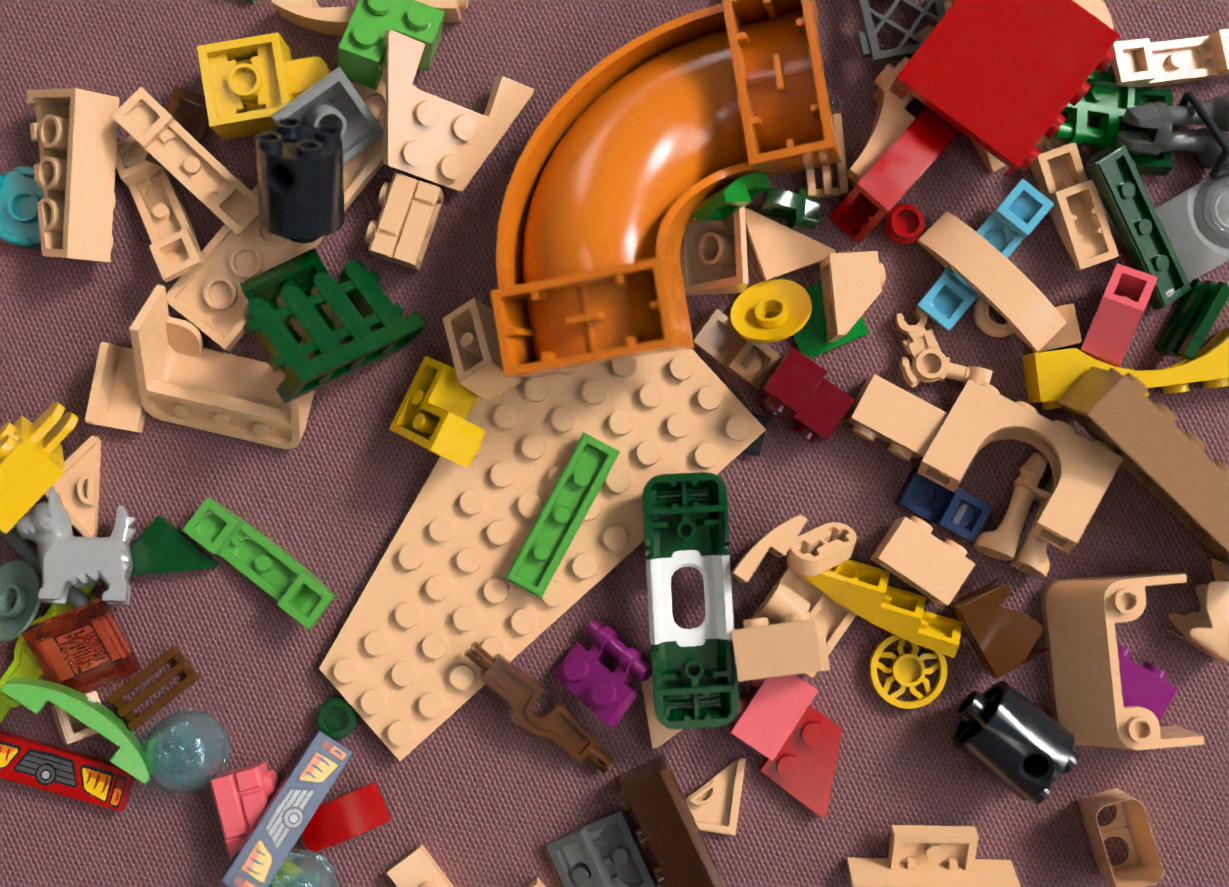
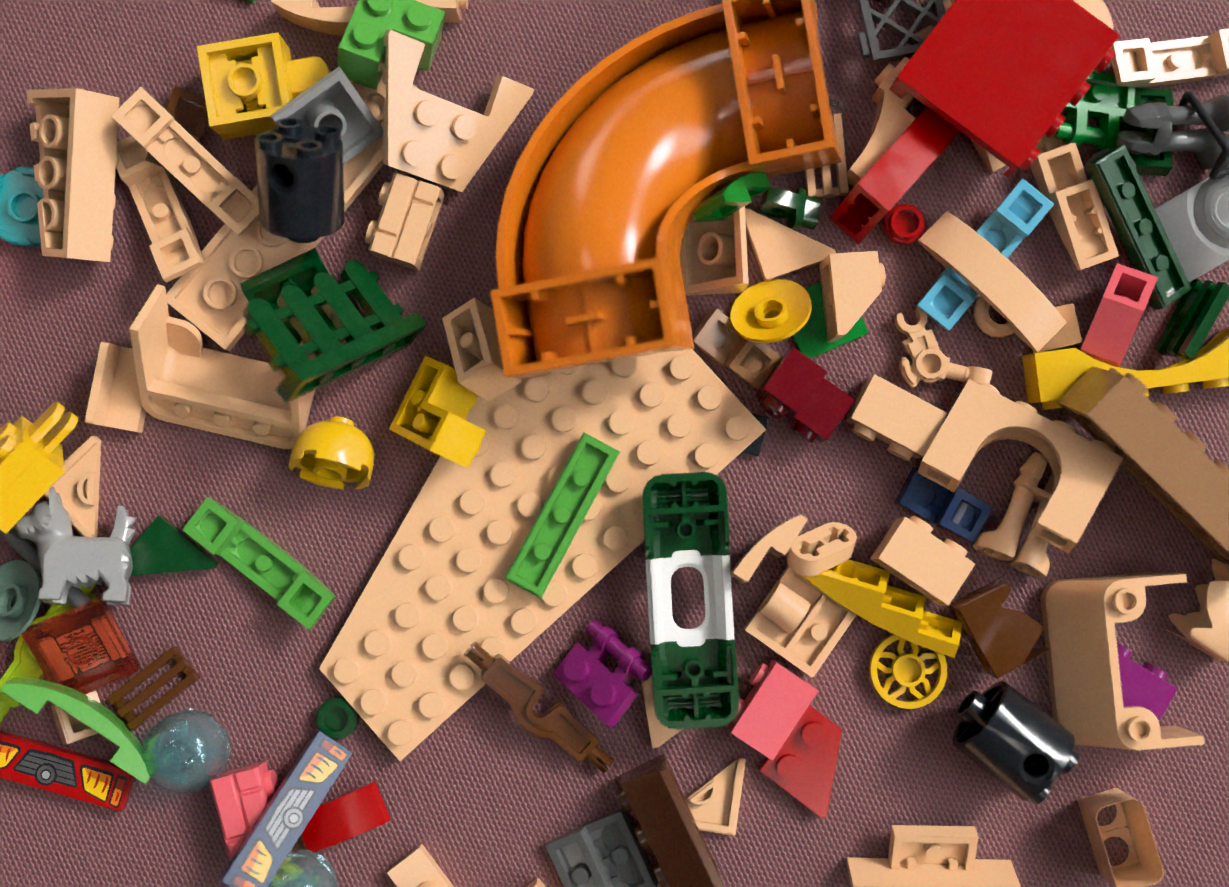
(333, 453): none -> yellow cylinder
(780, 648): light nougat brick -> none

